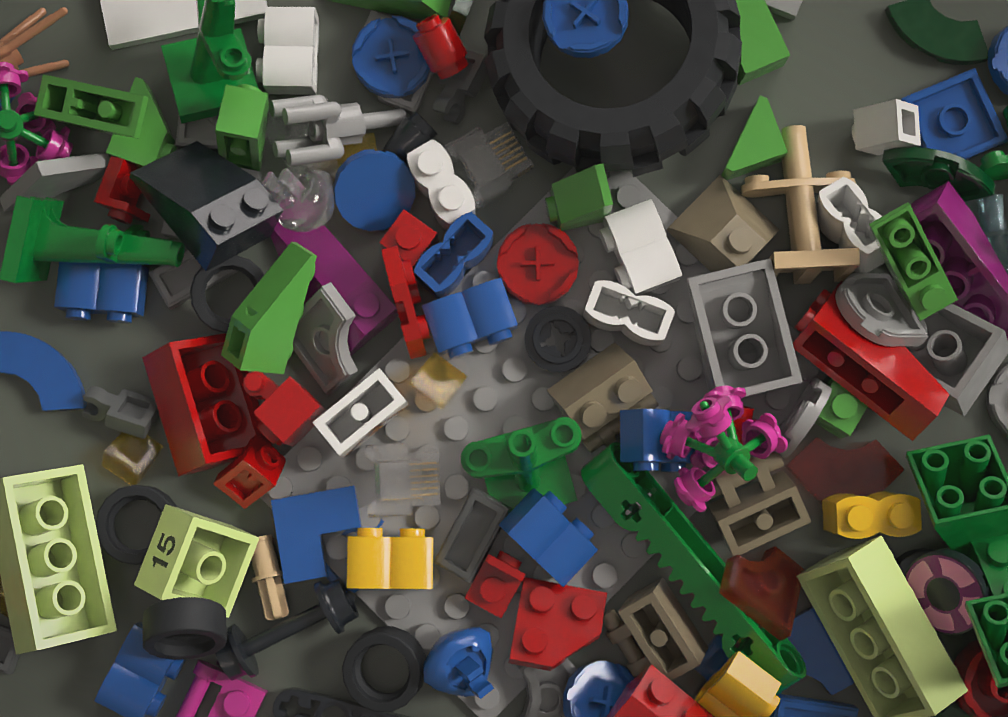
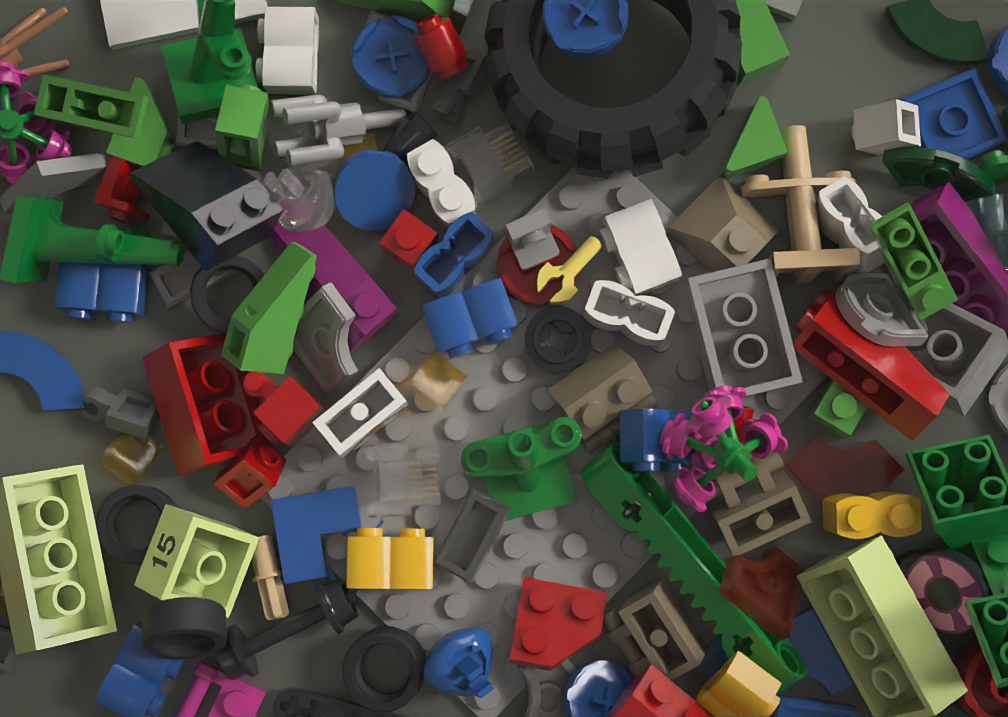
(405, 295): red plate -> none
(496, 583): red bracket -> none
(532, 239): none -> light grey bracket
(549, 536): blue brick -> none
(568, 271): none -> light yellow bar
(580, 199): bright green slope -> none
(804, 414): light grey tile -> none

